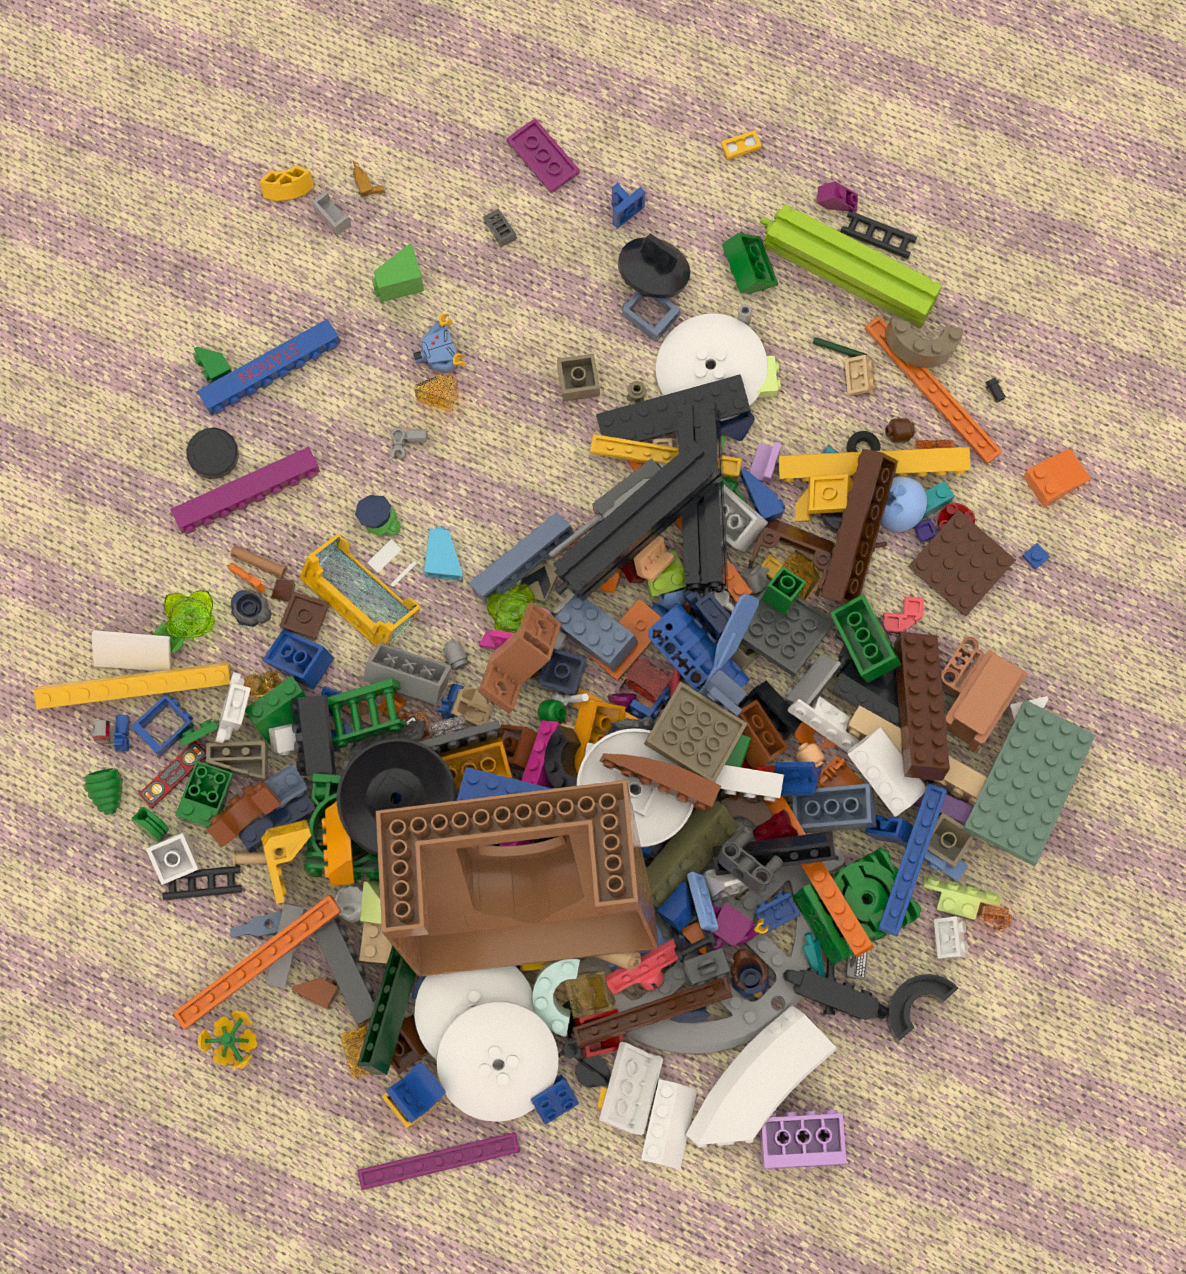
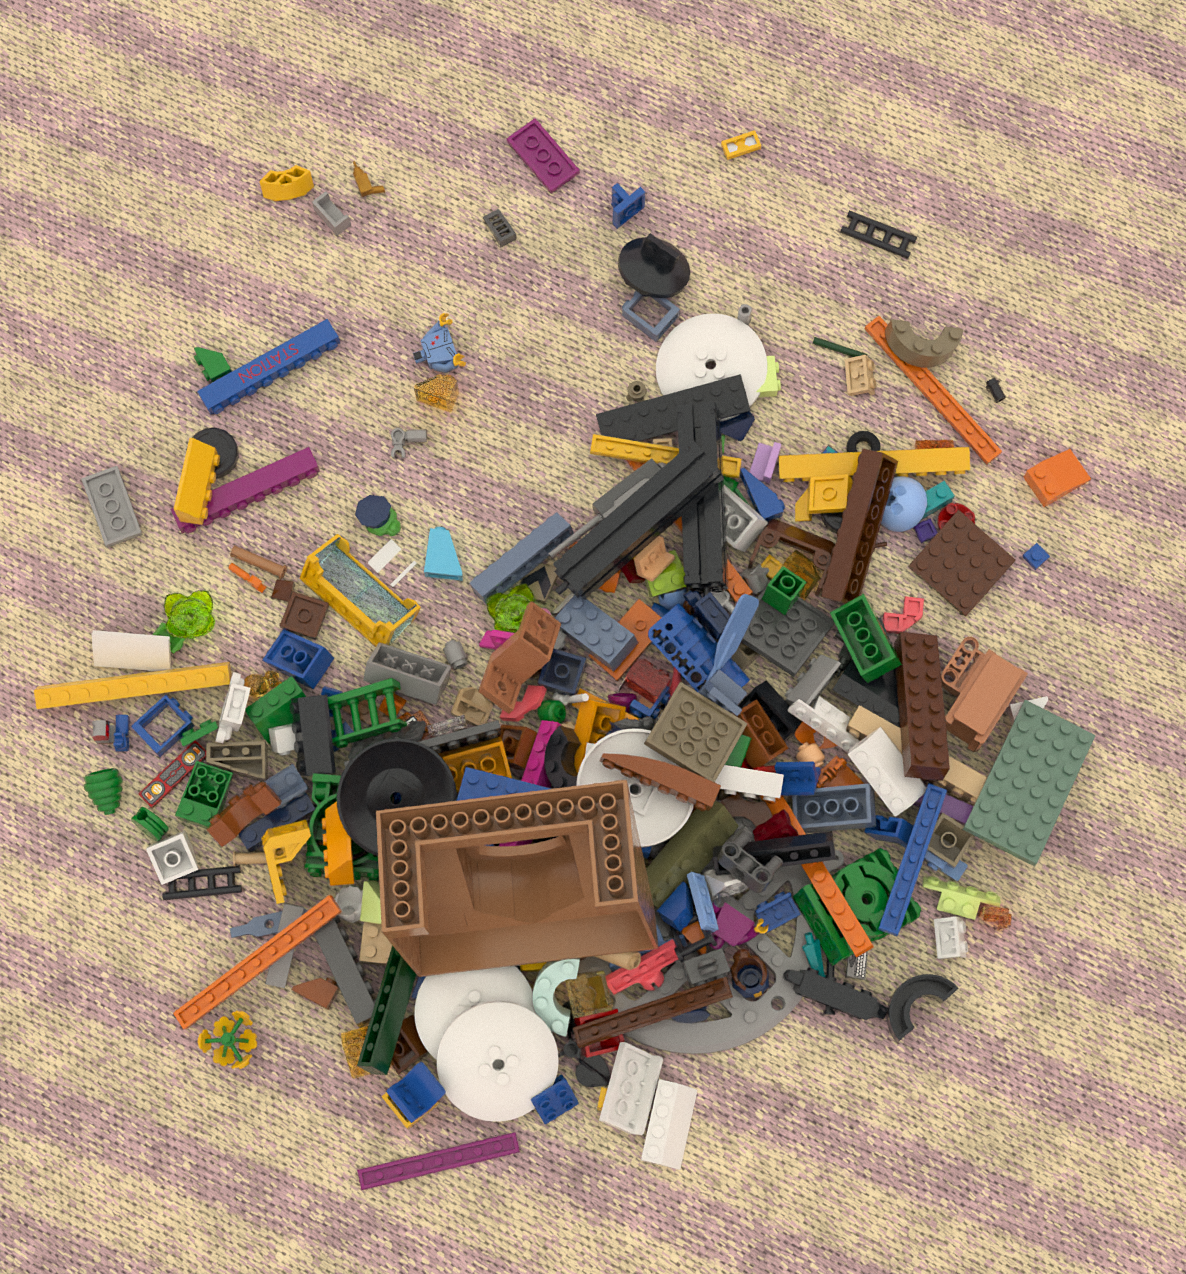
(111, 506): none -> light grey plate
(196, 482): none -> yellow slope
(250, 608): piece -> none
(398, 276): bright green slope -> none
(448, 703): blue bar -> none
(532, 700): none -> coral tile
(578, 377): dark tan brick -> none
(749, 263): green slope -> none
(760, 1080): white slope -> none
(812, 1151): lavender brick -> none
(837, 197): magenta slope -> none
(851, 265): lime brick -> none
(900, 430): reddish brown head -> none

